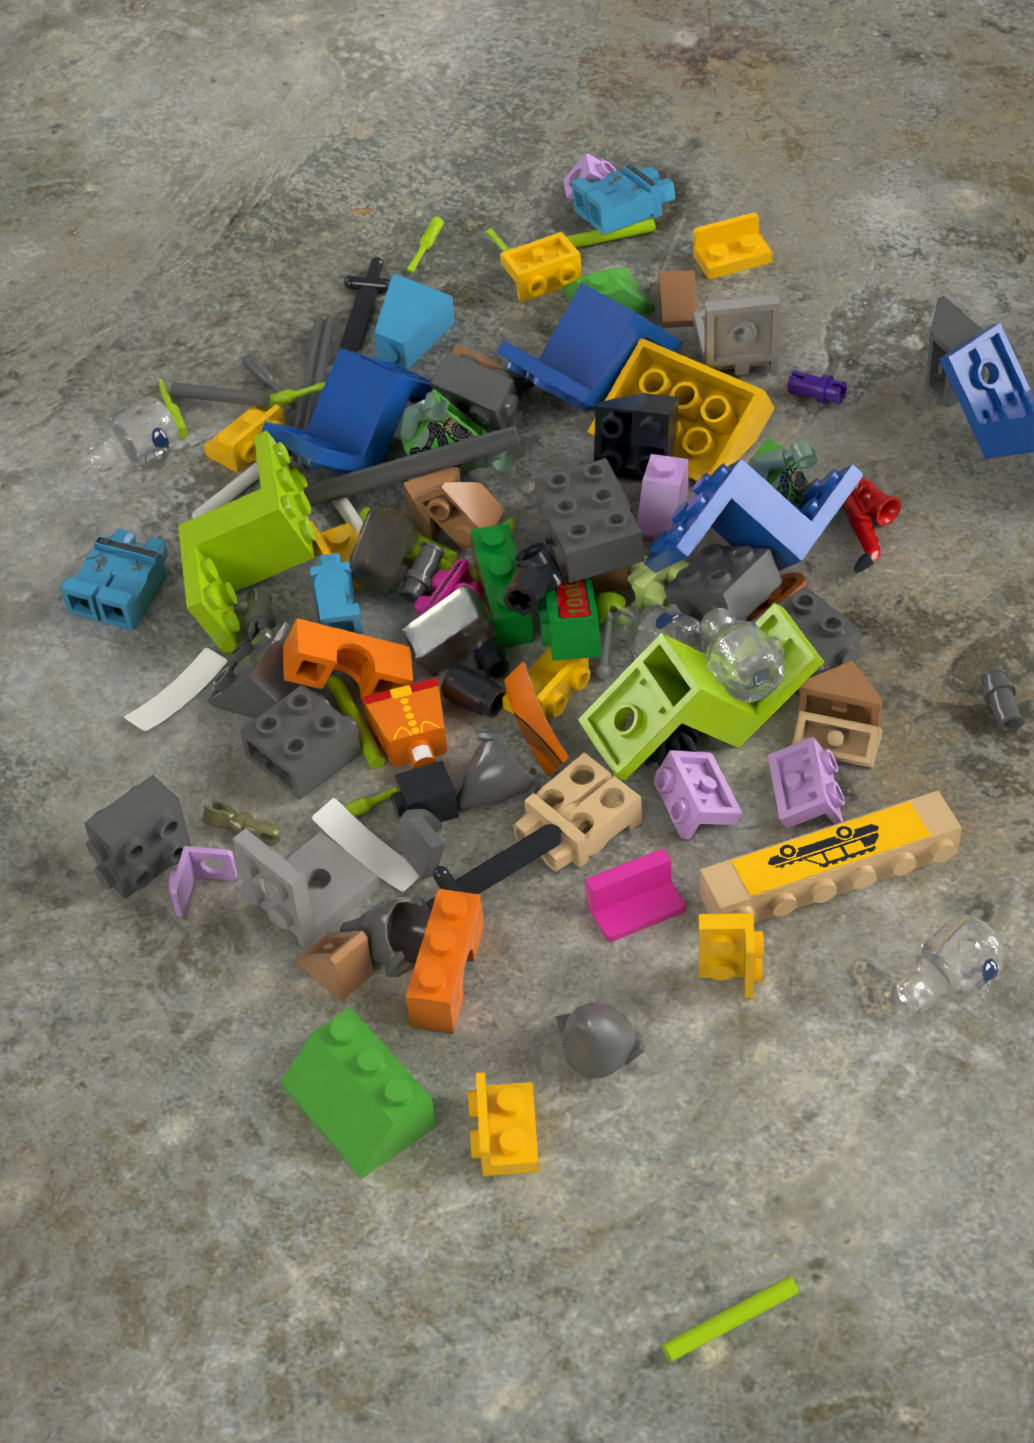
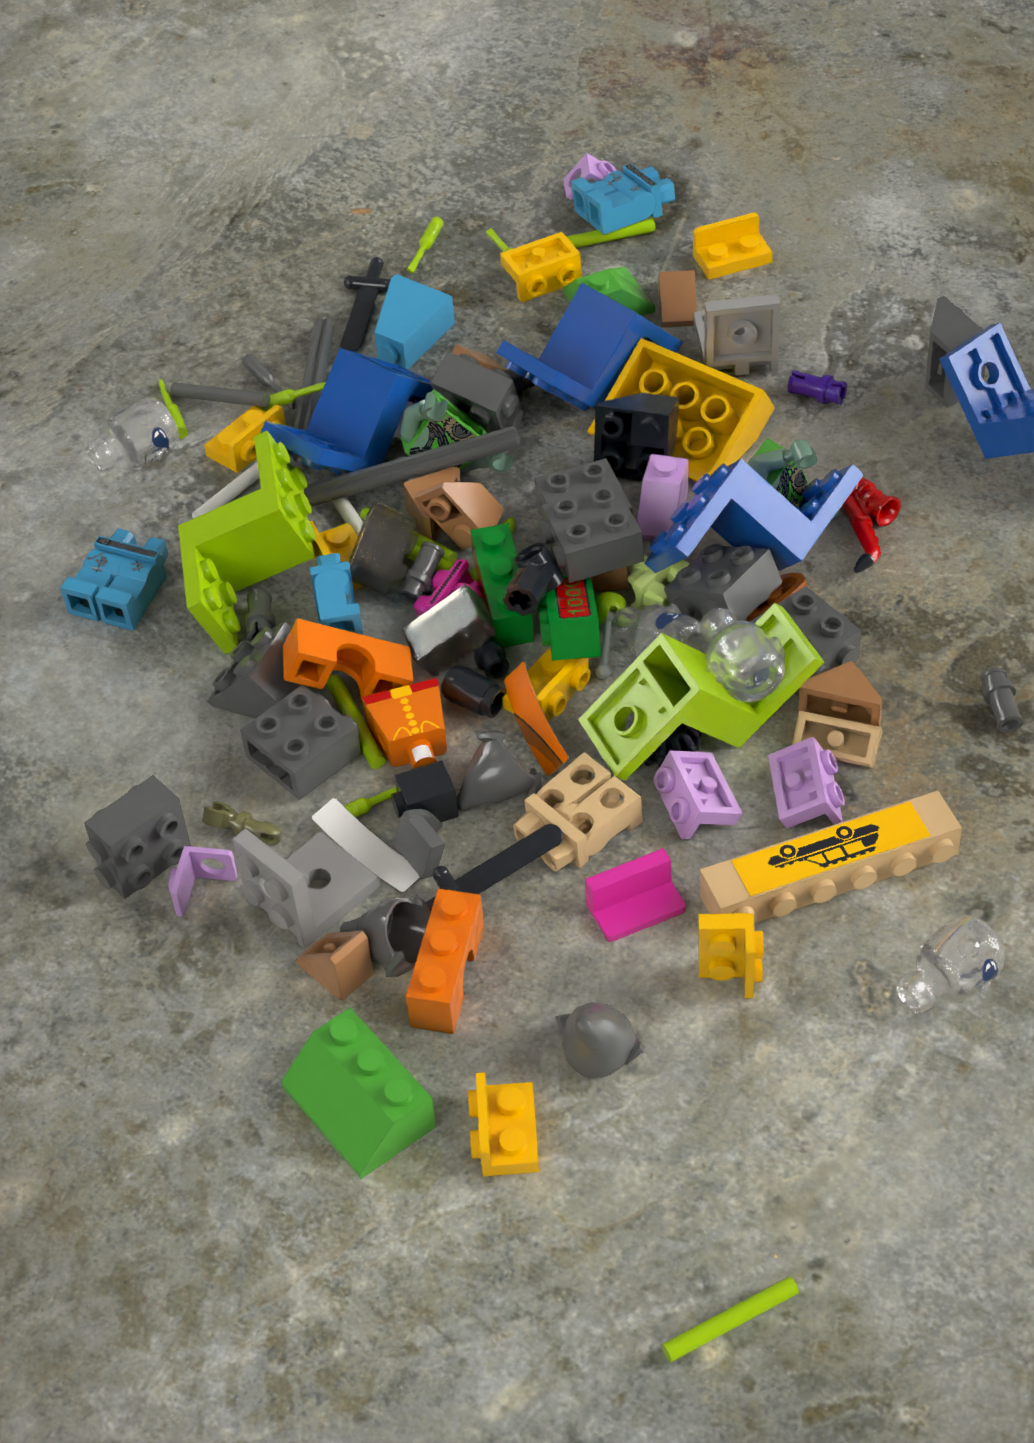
(179, 692): white sticker -> none

